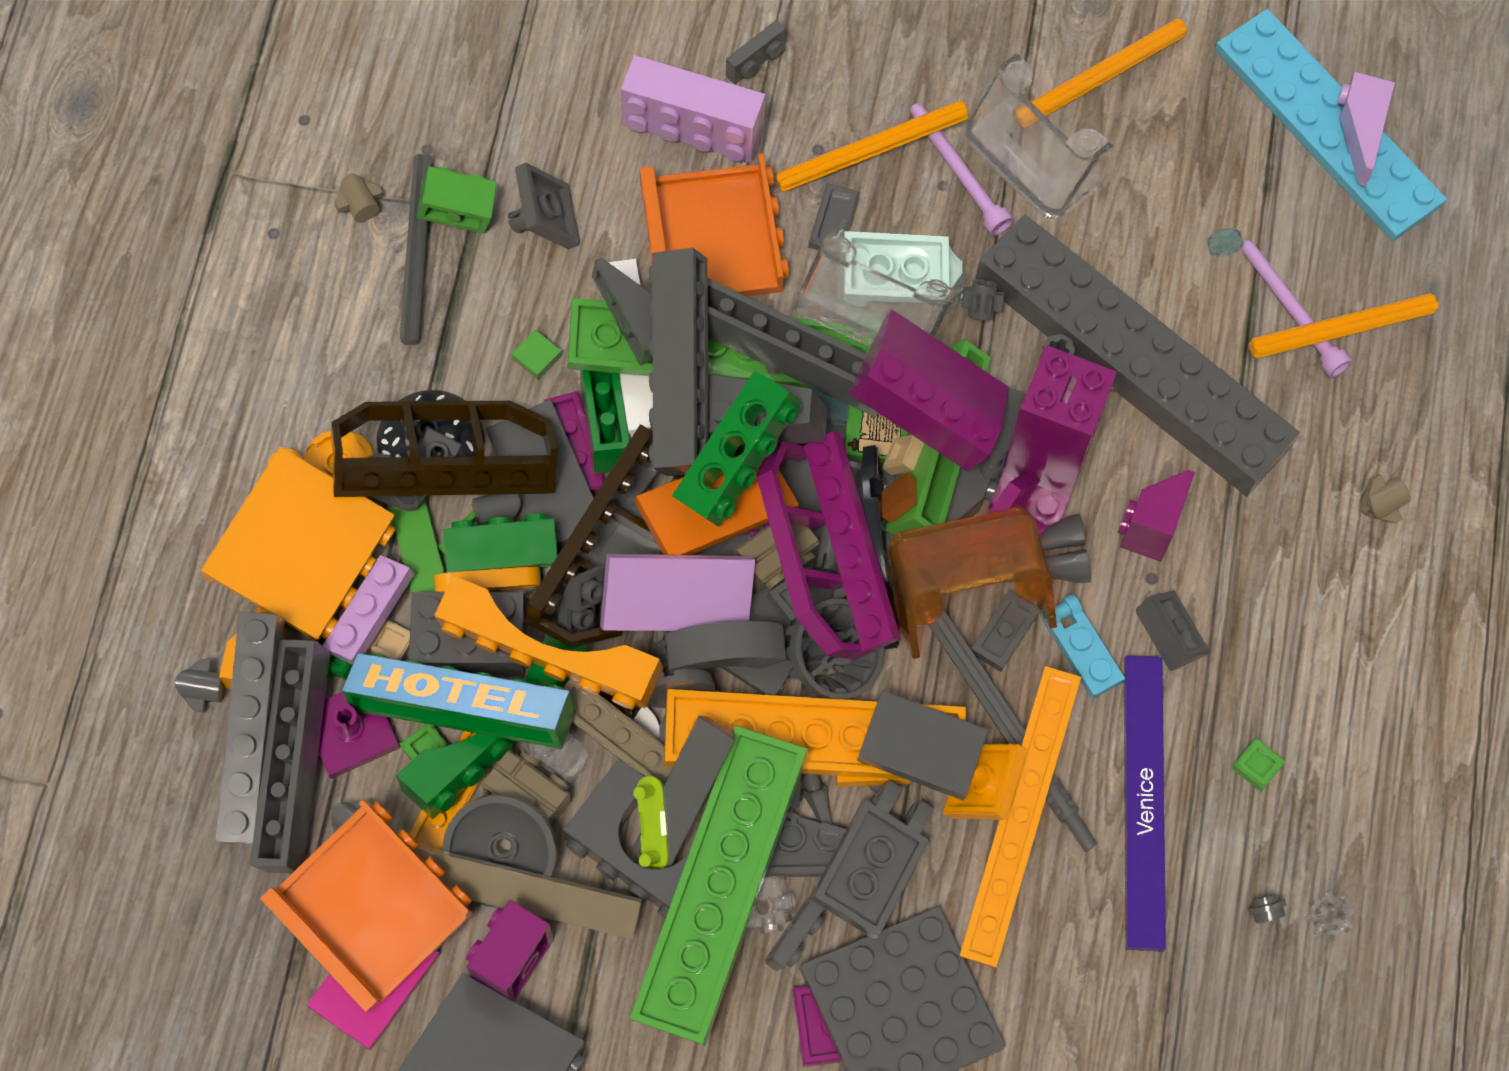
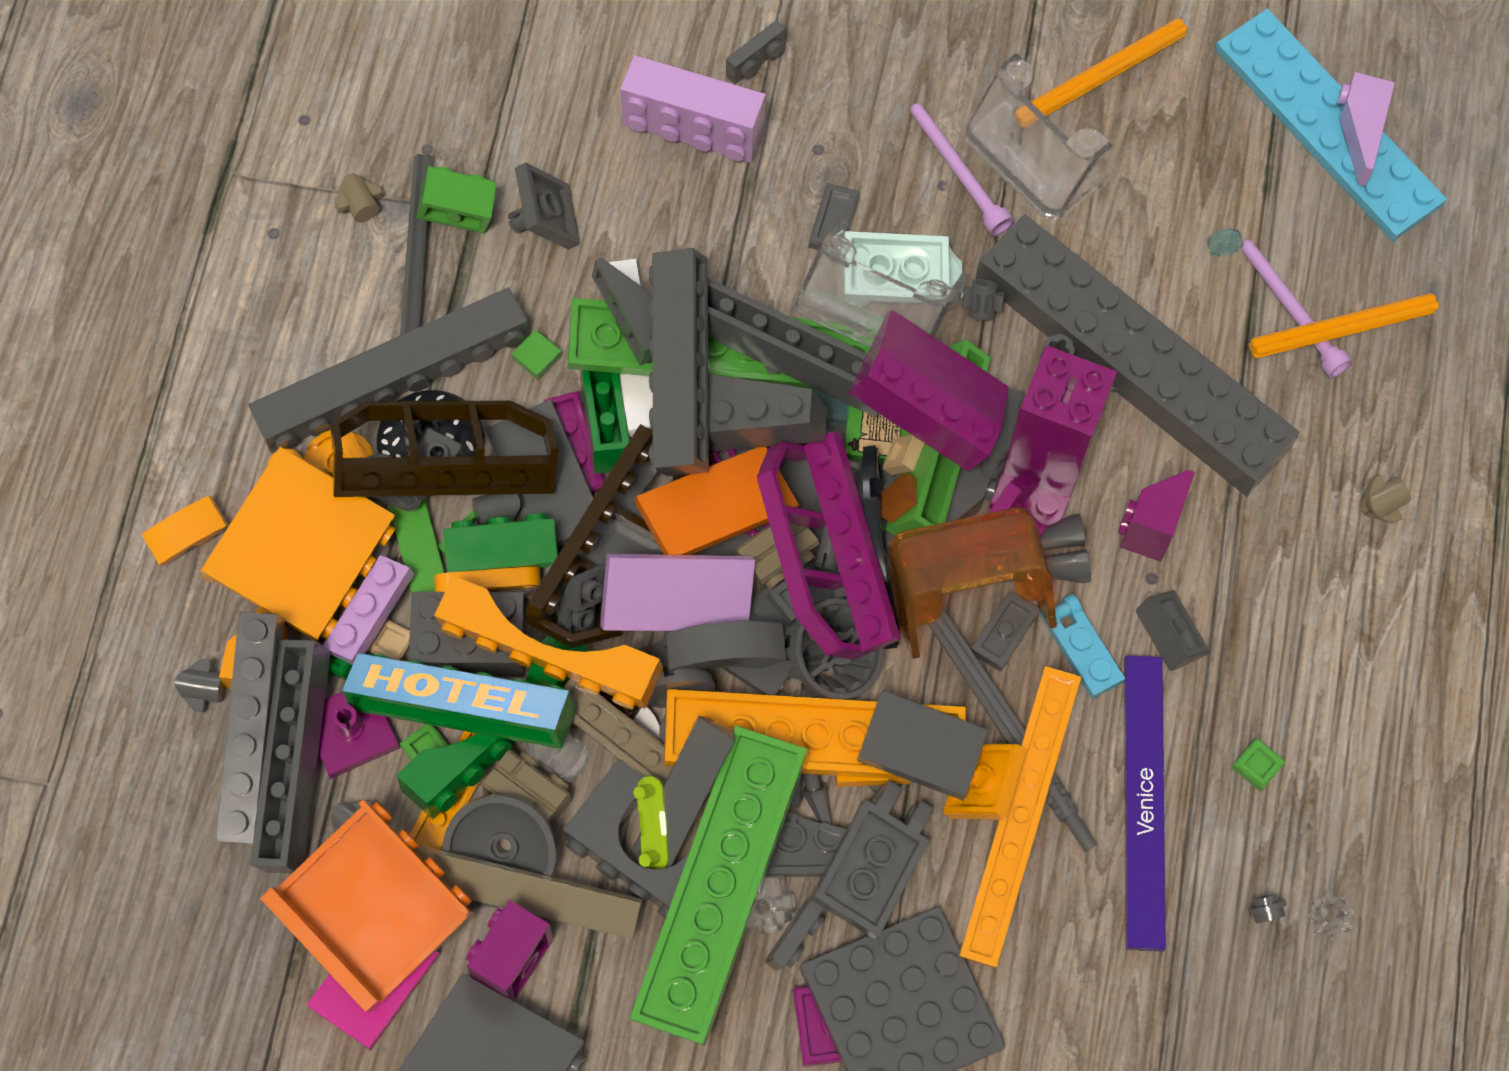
(185, 529): none -> light orange slope
(391, 369): none -> dark grey brick
(723, 217): orange panel -> none
(735, 429): green brick -> none
(872, 145): light orange axle -> none

